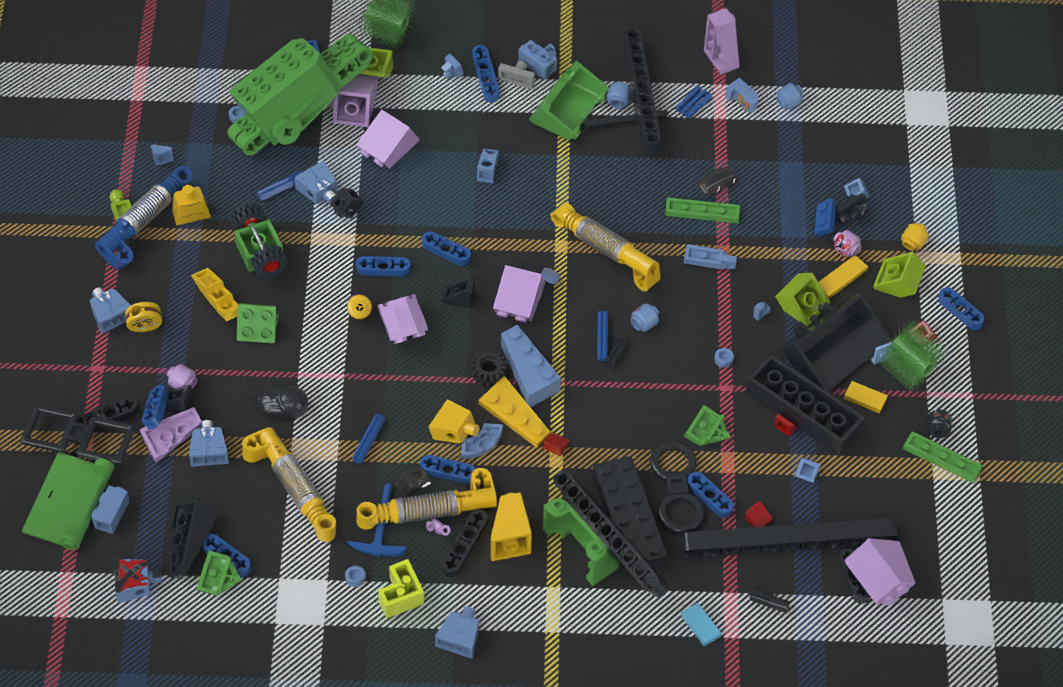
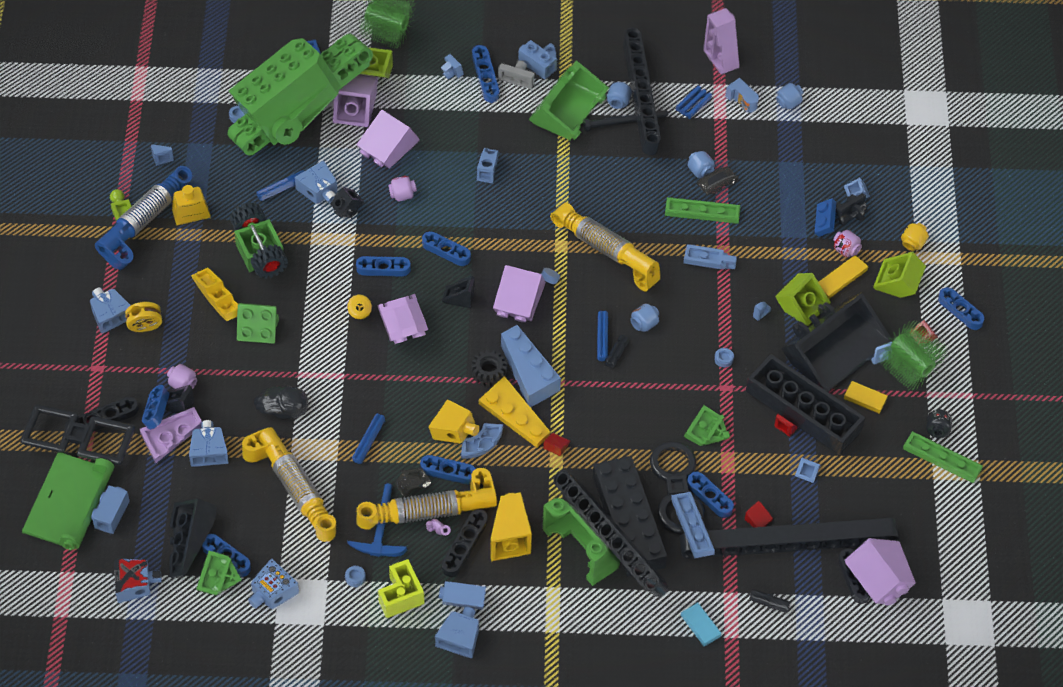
(272, 586): none -> medium blue torso
(402, 188): none -> lavender head
(462, 595): none -> medium blue brick
(692, 525): none -> medium blue tile
(701, 164): none -> medium blue head

